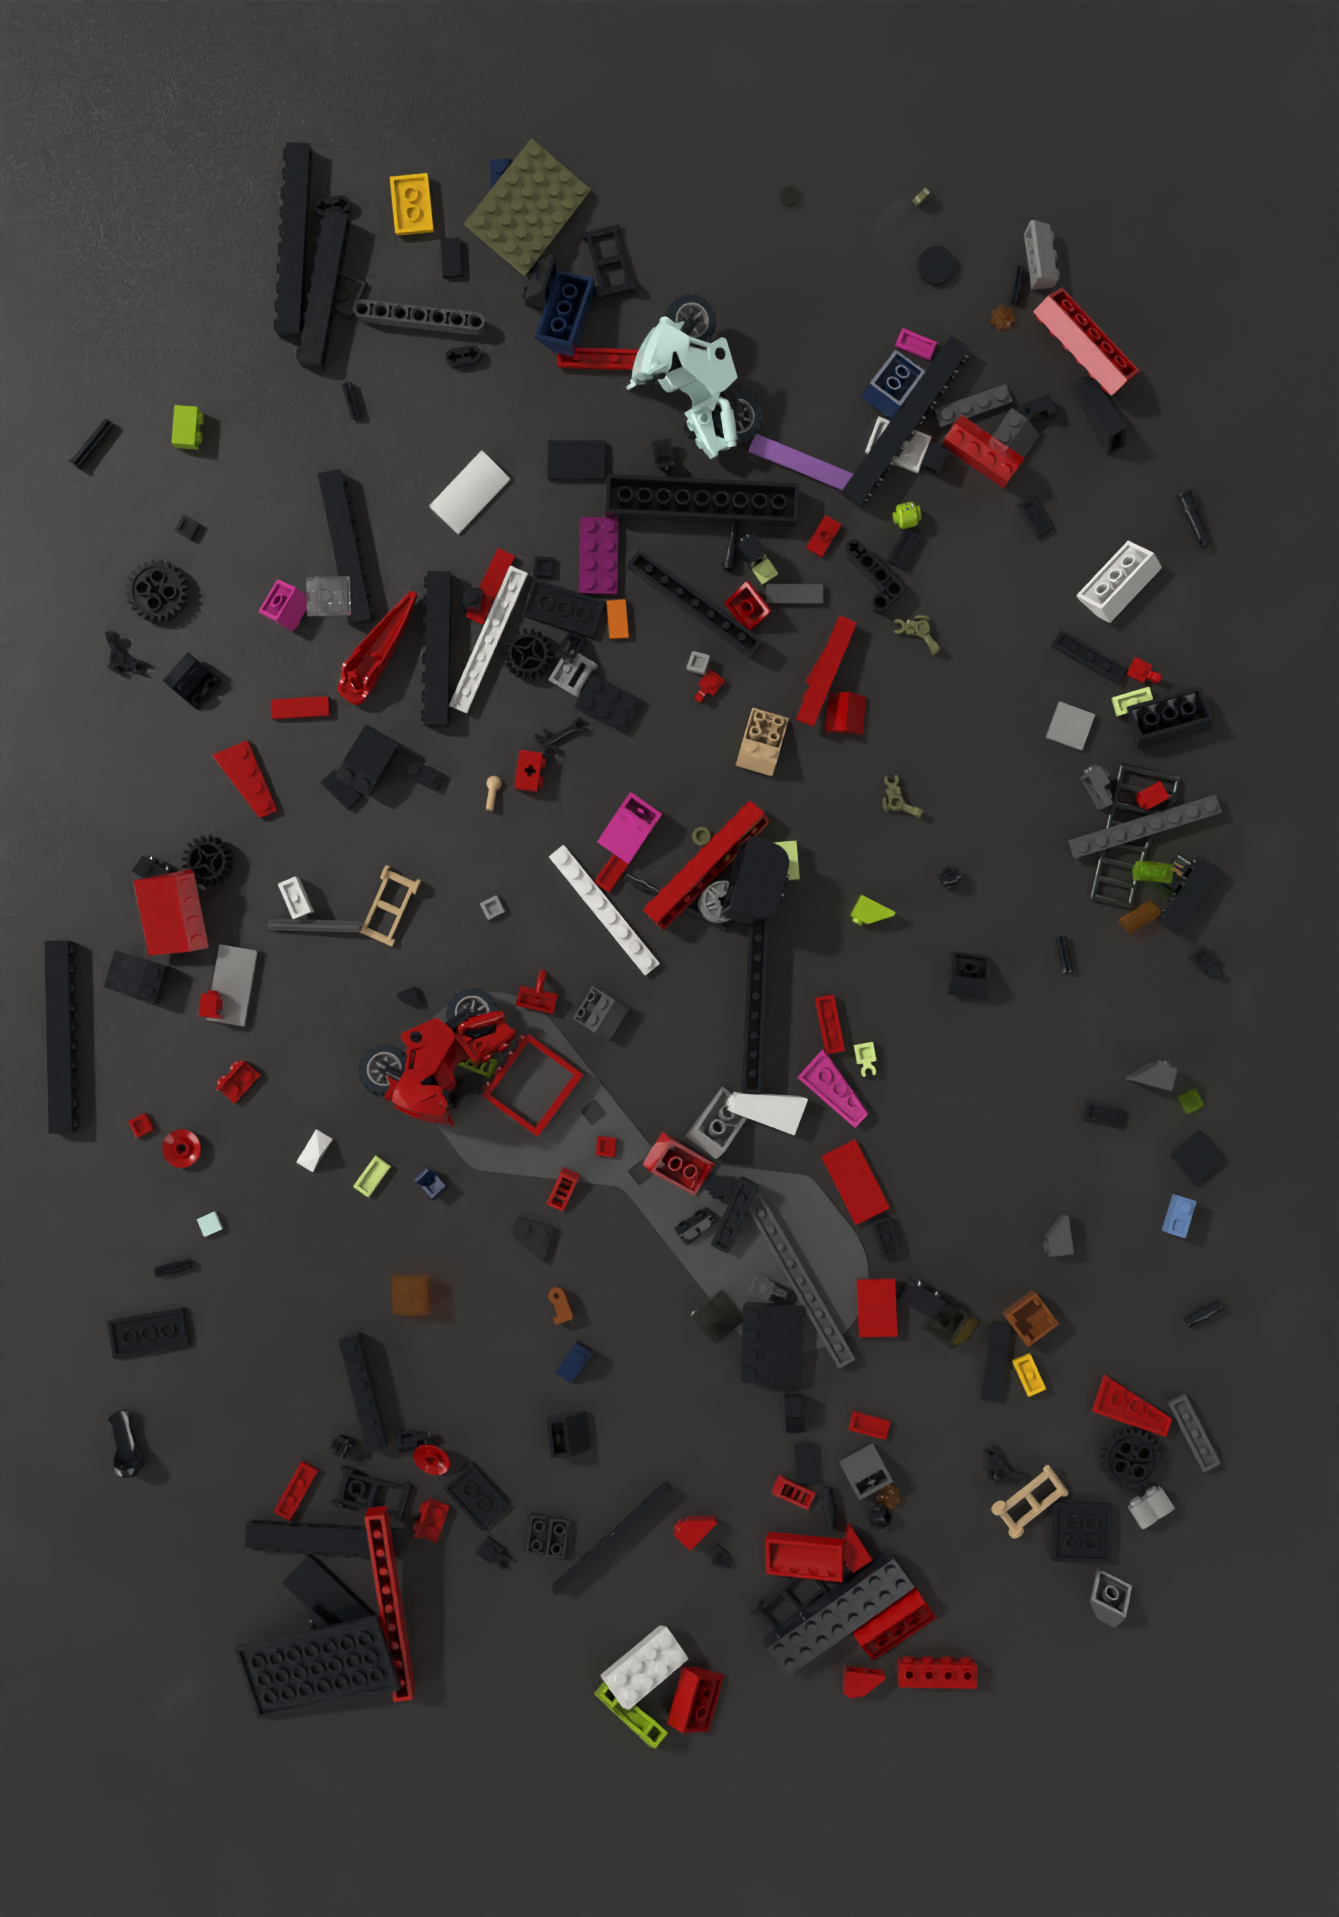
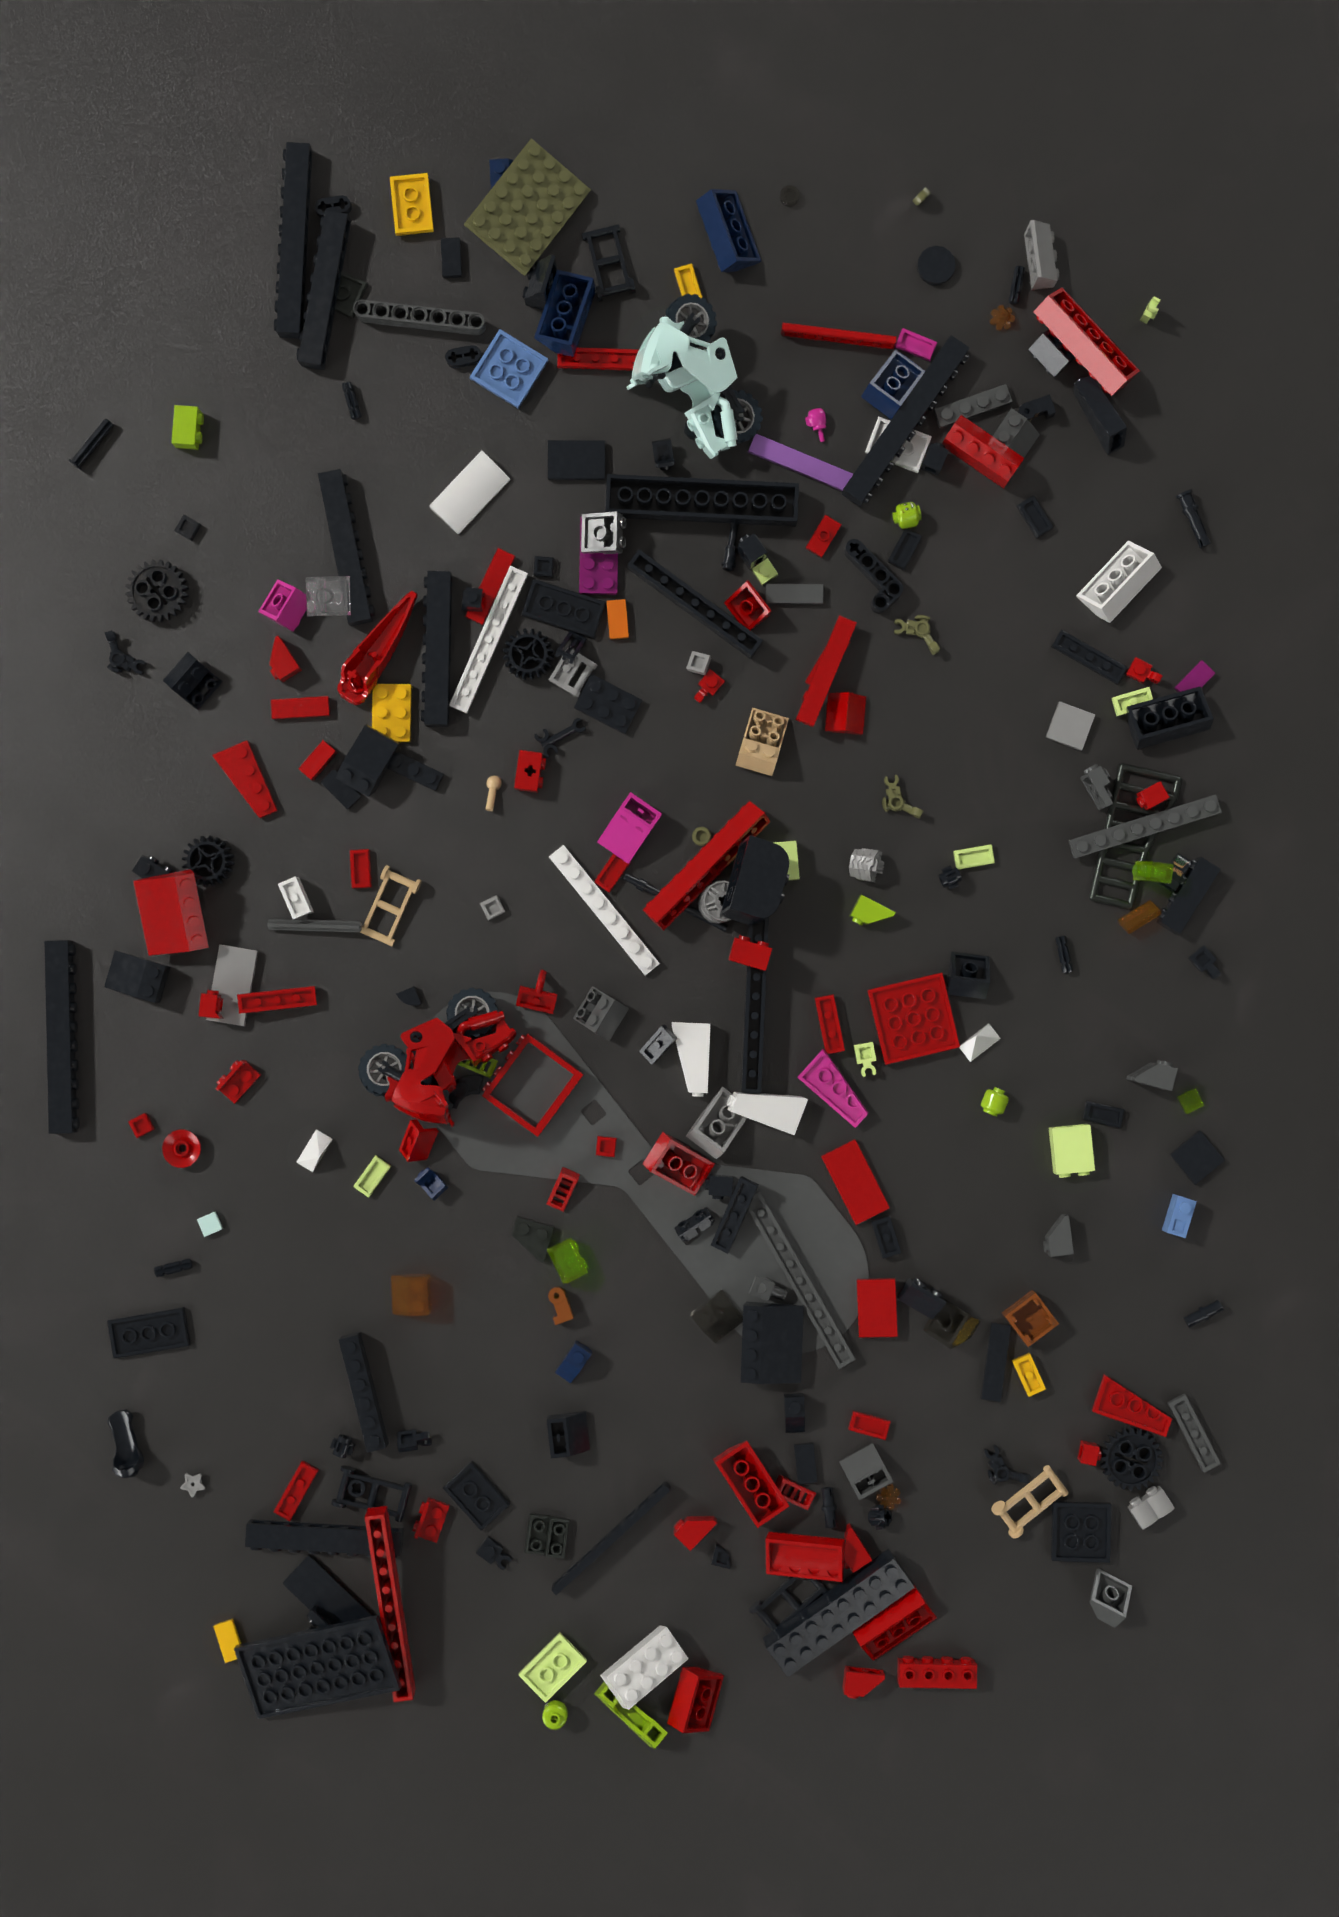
(196, 1479): none -> light grey plate
(227, 1639): none -> yellow tile
(276, 999): none -> red plate
(282, 661): none -> red slope
(317, 760): none -> red slope
(360, 868): none -> red tile
(392, 710): none -> yellow plate
(417, 1142): none -> red panel
(431, 1459): red dish -> none
(509, 368): none -> medium blue plate
(552, 1667): none -> yellowish green plate
(555, 1714): none -> lime head
(567, 1260): none -> clear neon green brick
(603, 533): none -> plate
(658, 1044): none -> plate
(687, 280): none -> yellow tile
(693, 1050): none -> white slope
(728, 230): none -> dark blue slope
(750, 953): none -> red brick
(751, 1483): none -> red slope
(817, 419): none -> dark pink piece
(838, 335): none -> red tile
(866, 864): none -> light grey hair
(913, 1018): none -> red plate
(974, 857): none -> yellowish green tile
(979, 1042): none -> white slope
(994, 1101): none -> lime head
(1051, 353): none -> brick
(1071, 1150): none -> yellowish green brick
(1089, 1453): none -> red plate
(1151, 310): none -> yellowish green plate
(1196, 677): none -> magenta tile

